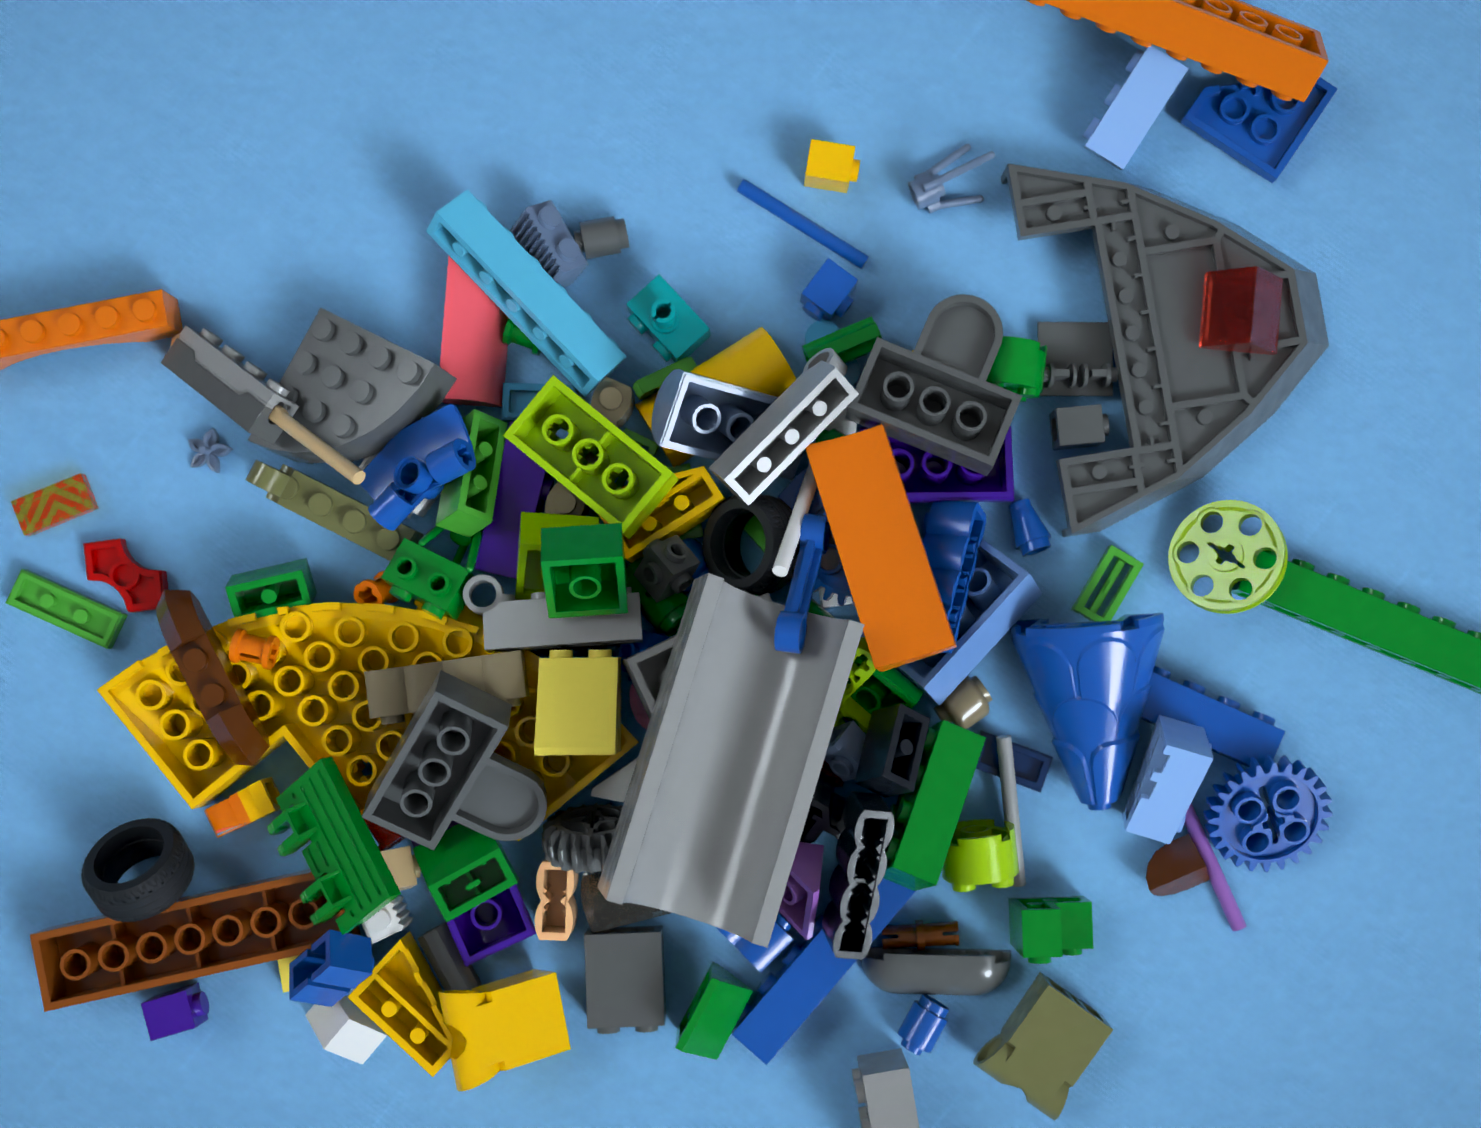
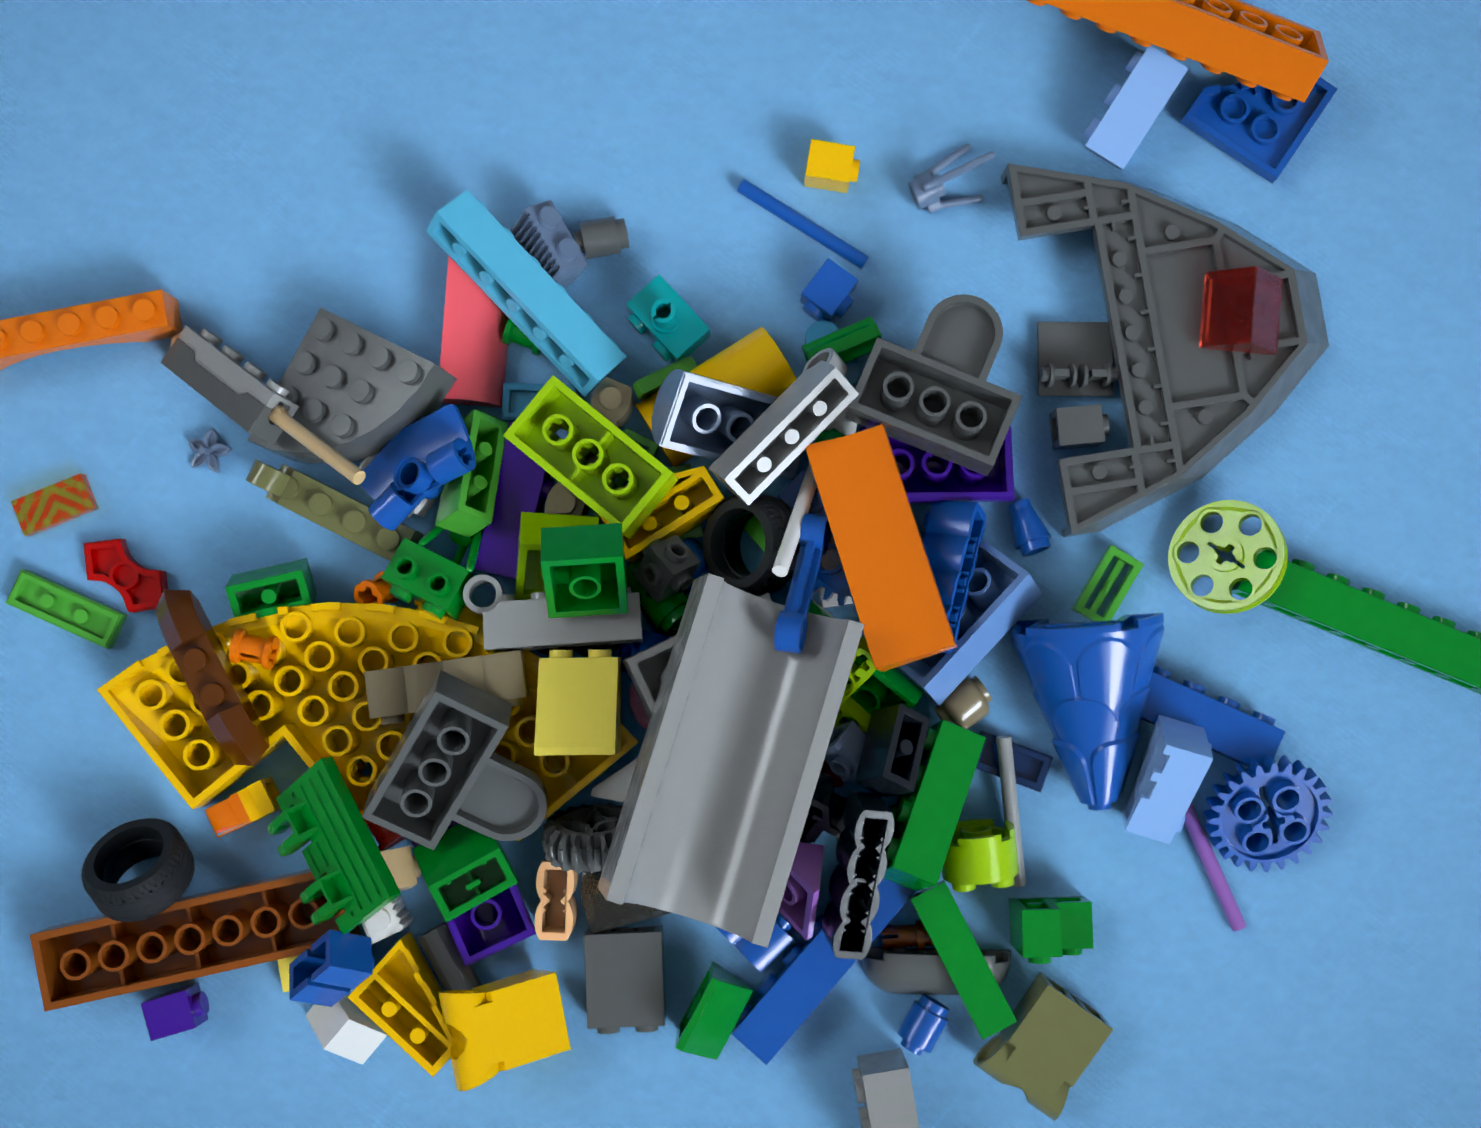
(963, 959): none -> green tile
(1019, 367): green brick -> none
(1176, 868): reddish brown brick -> none

